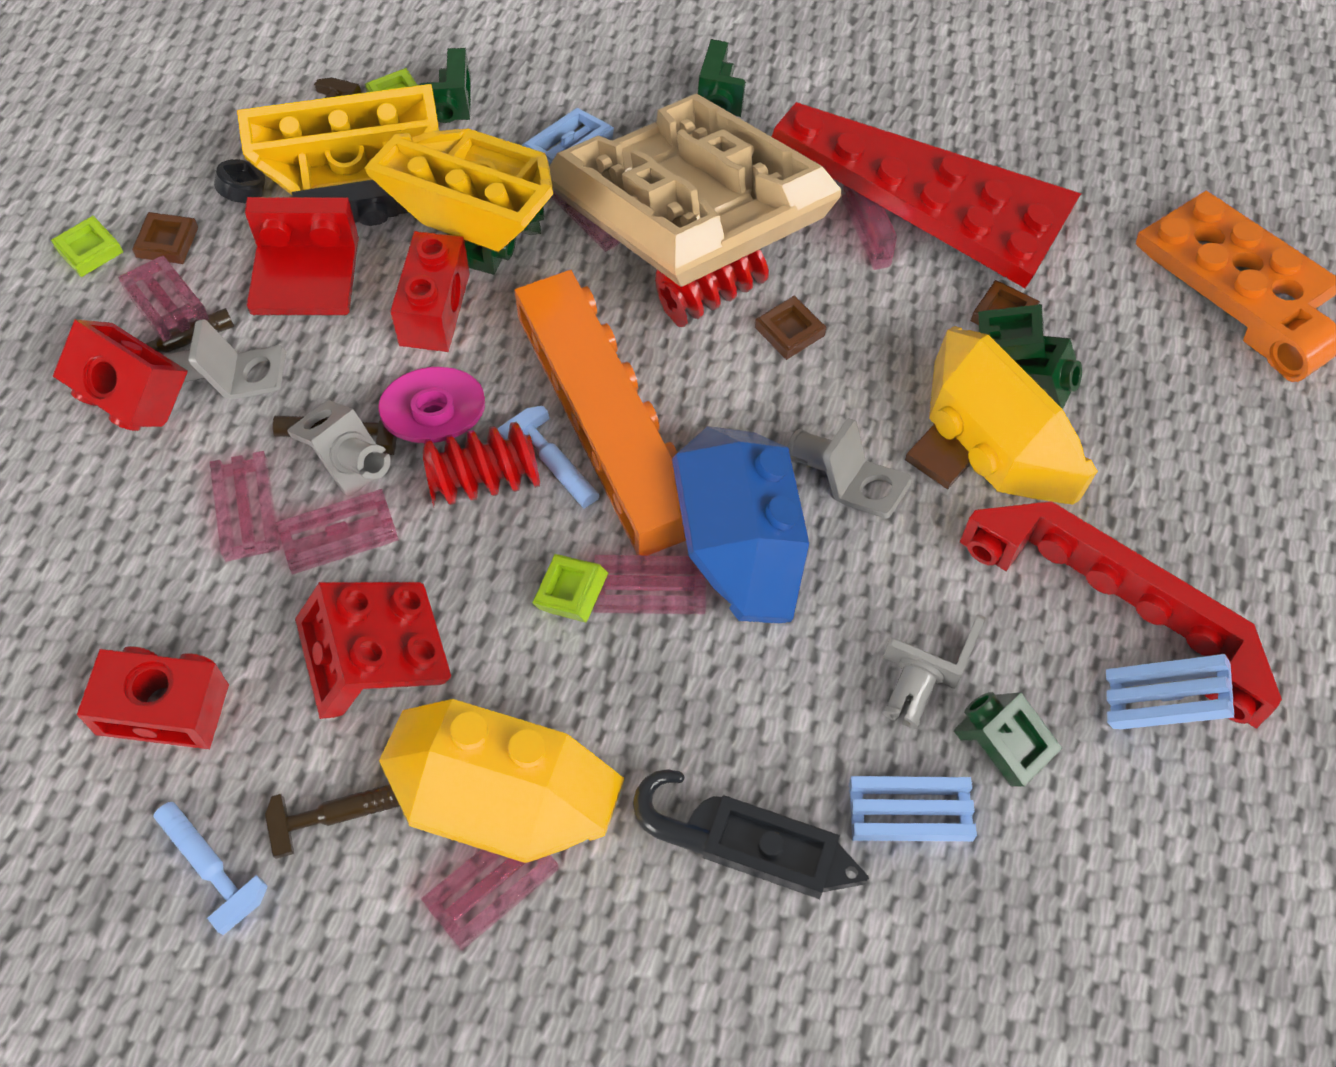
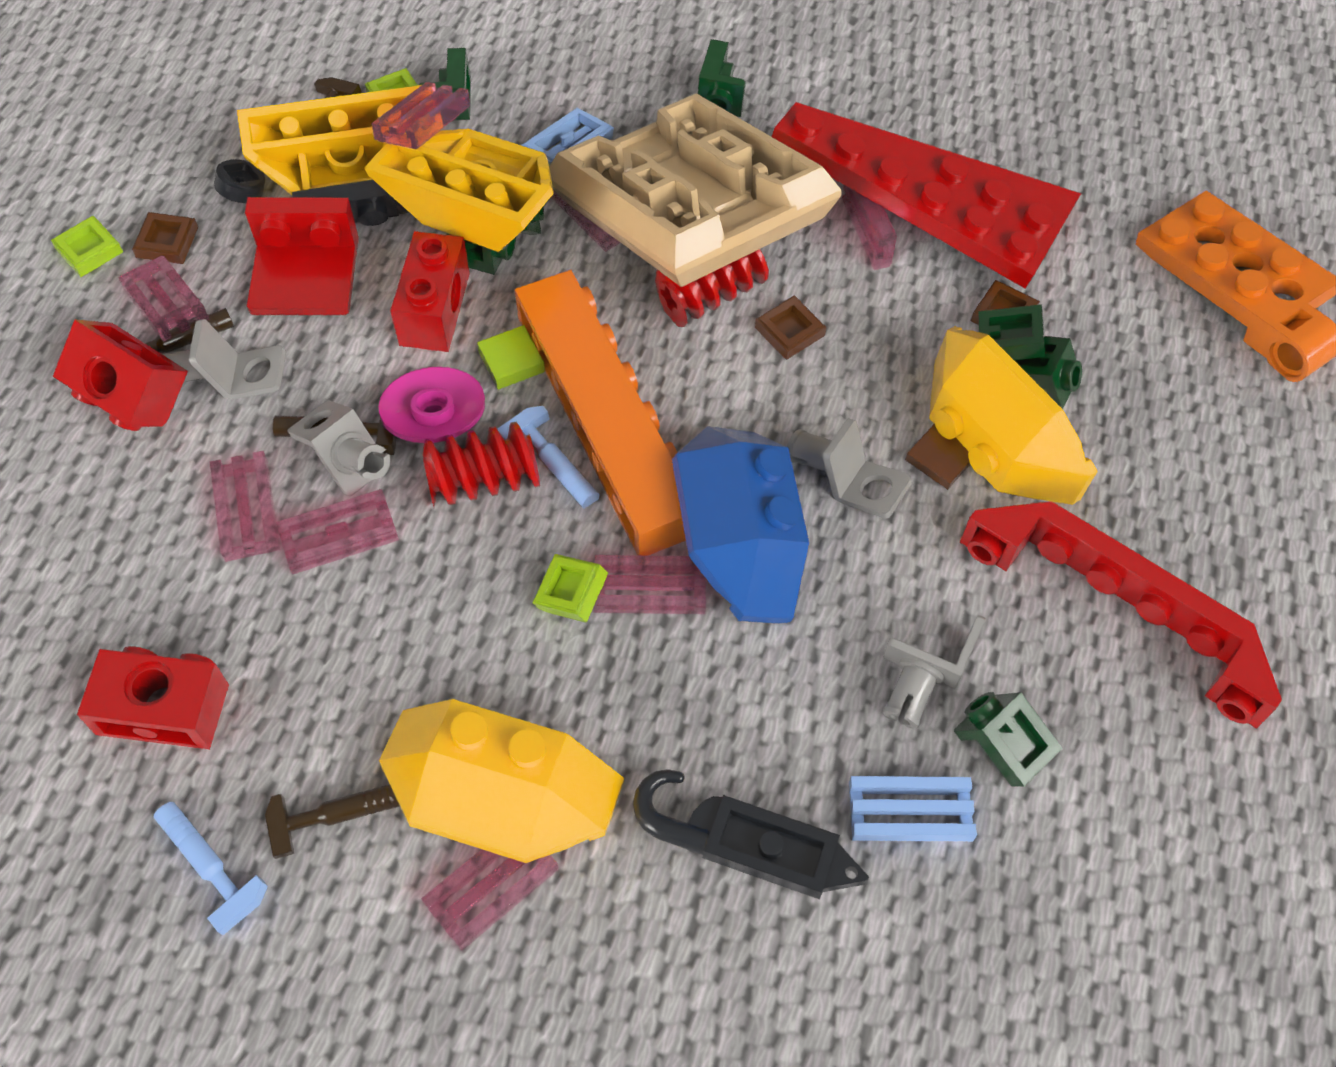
(368, 639): red bracket -> none
(420, 115): none -> clear pink tile
(511, 357): none -> lime tile
(1164, 672): light blue tile -> none

